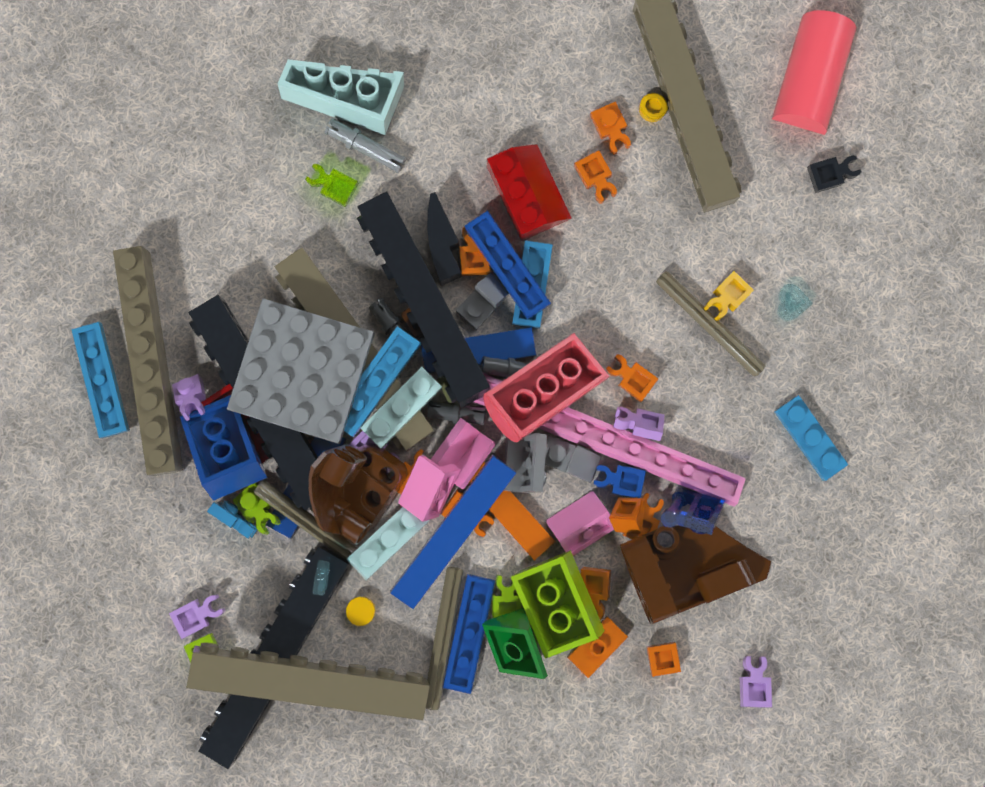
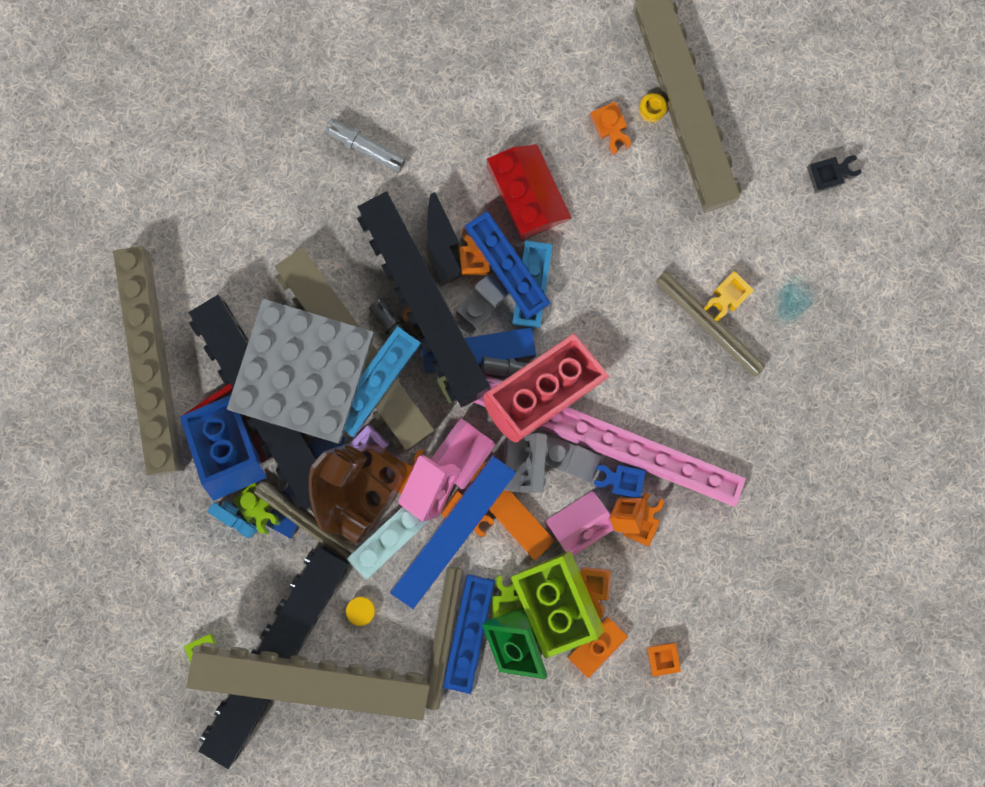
(100, 380): dark azure plate -> none
(189, 394): lavender plate -> none
(193, 616): lavender plate -> none
(321, 578): clear light blue tile -> none
(335, 186): clear neon green plate -> none
(343, 92): light aqua wedge -> none
(401, 407): light aqua plate -> none
(454, 412): dark grey pin -> none
(595, 172): orange plate -> none
(635, 380): orange plate -> none
(643, 422): lavender plate -> none
(690, 571): reddish brown panel -> none
(701, 515): clear blue plate -> none
(755, 689): lavender plate -> none
(811, 438): dark azure plate -> none
(815, 70): coral brick -> none

